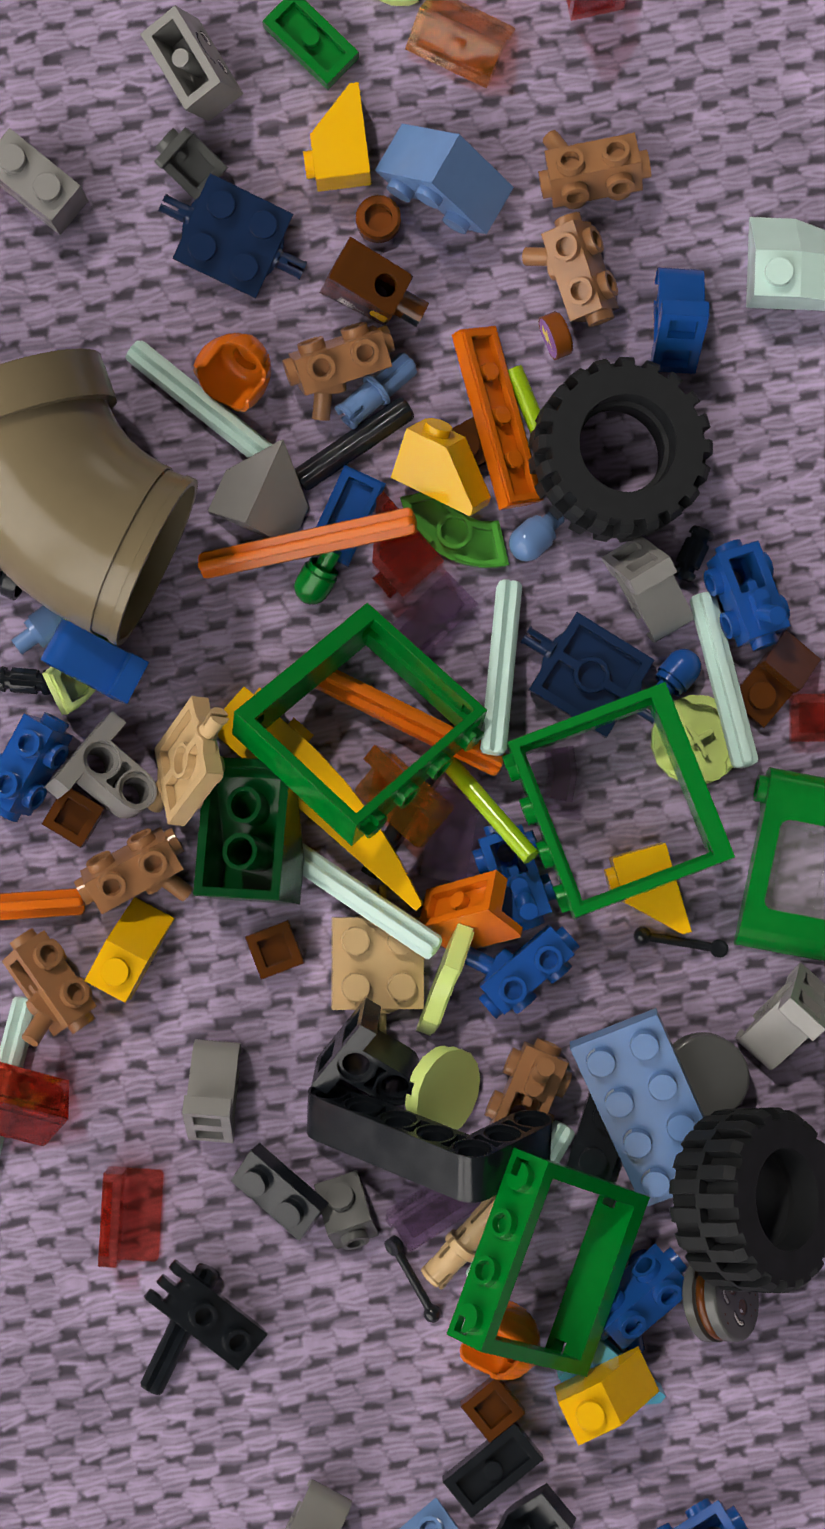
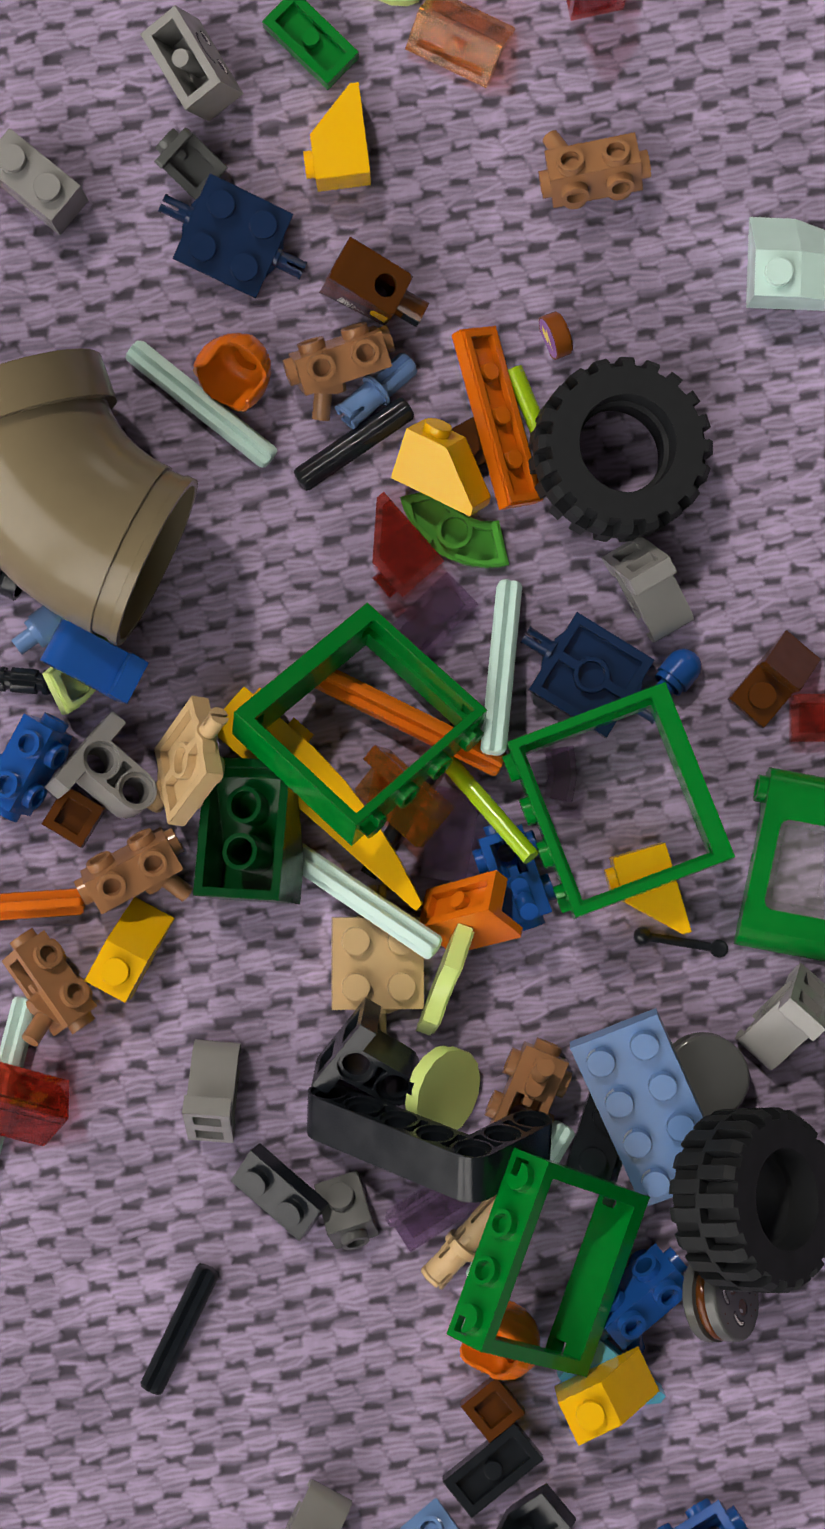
(130, 1215): clear red panel -> none
(207, 1315): black hinge -> none
(262, 494): light grey slope -> none
(275, 949): reddish brown plate -> none
(308, 543): orange axle -> none
(317, 578): green cylinder -> none
(351, 498): blue tile -> none
(378, 219): dark orange tile -> none
(395, 1247): black hinge -> none
(444, 175): medium blue brick -> none
(514, 976): blue brick -> none
(534, 536): medium blue cylinder -> none
(577, 265): medium nougat brick -> none
(679, 319): blue tile -> none
(693, 553): black piece -> none
(705, 736): yellowish green tile -> none
(723, 681): light aqua axle -> none
(753, 609): blue brick -> none

